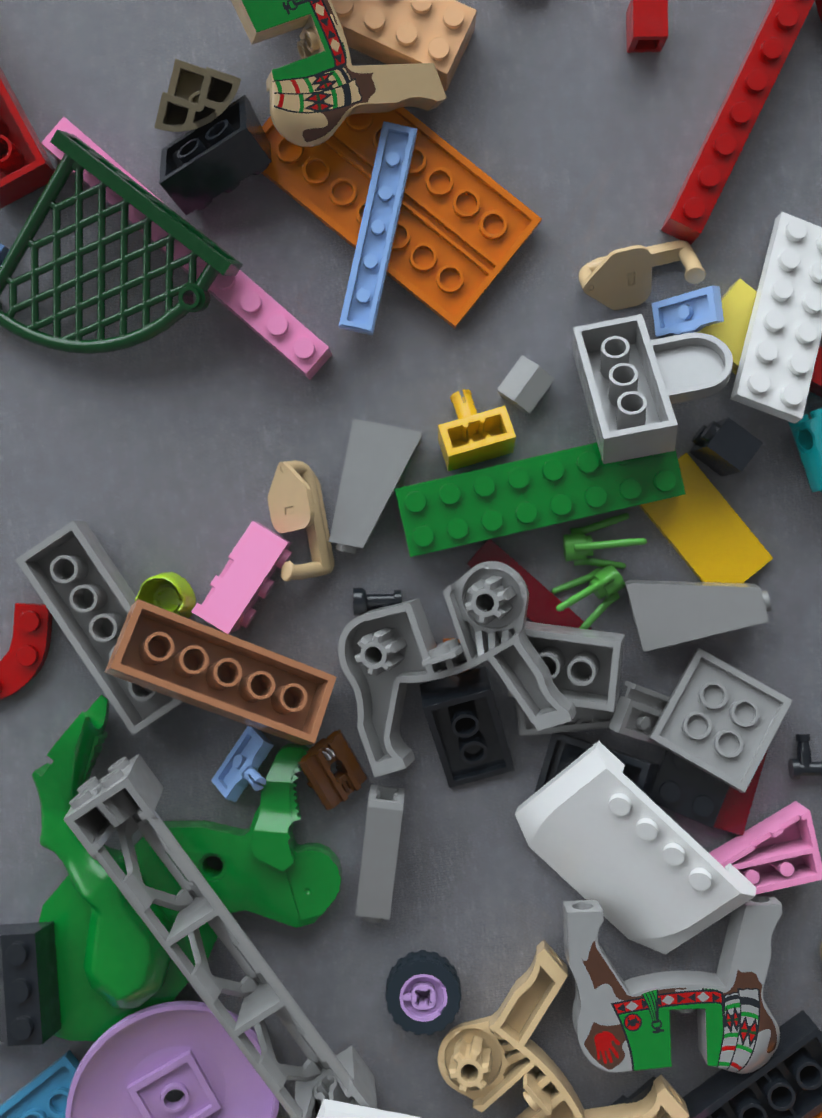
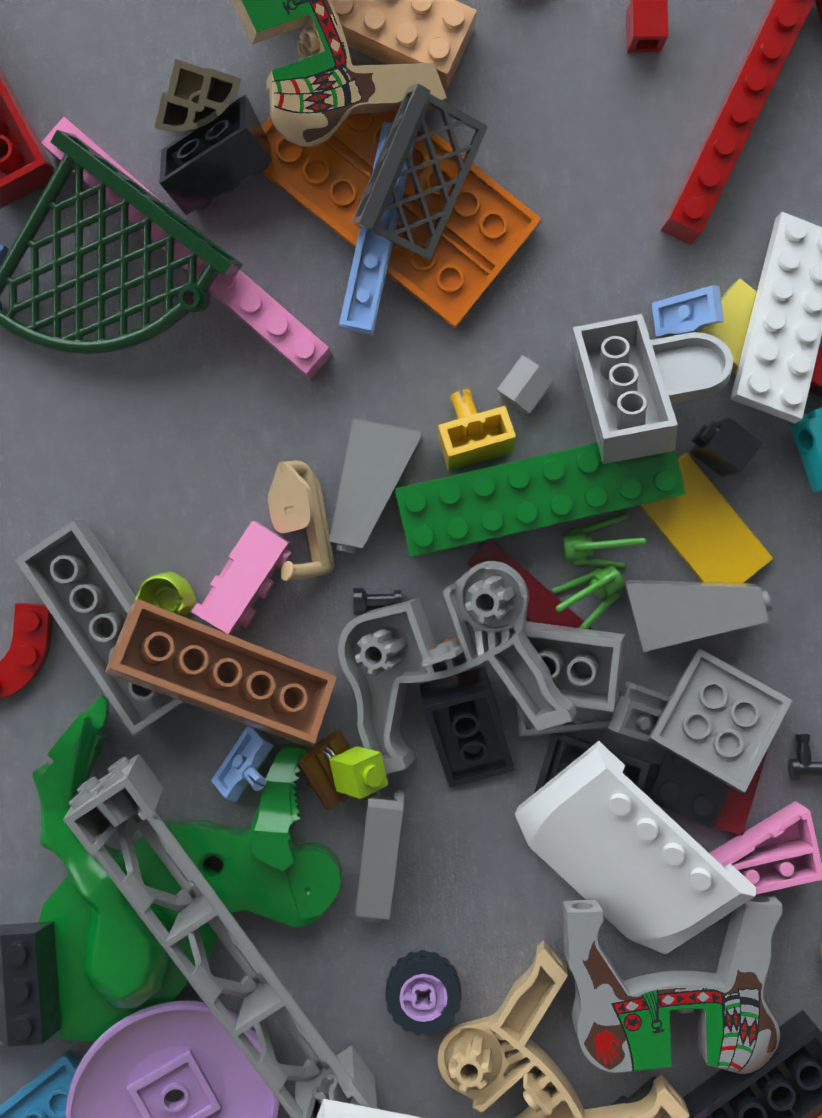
(358, 772): none -> lime brick
(392, 159): none -> dark grey fence
(626, 273): tan piece -> none

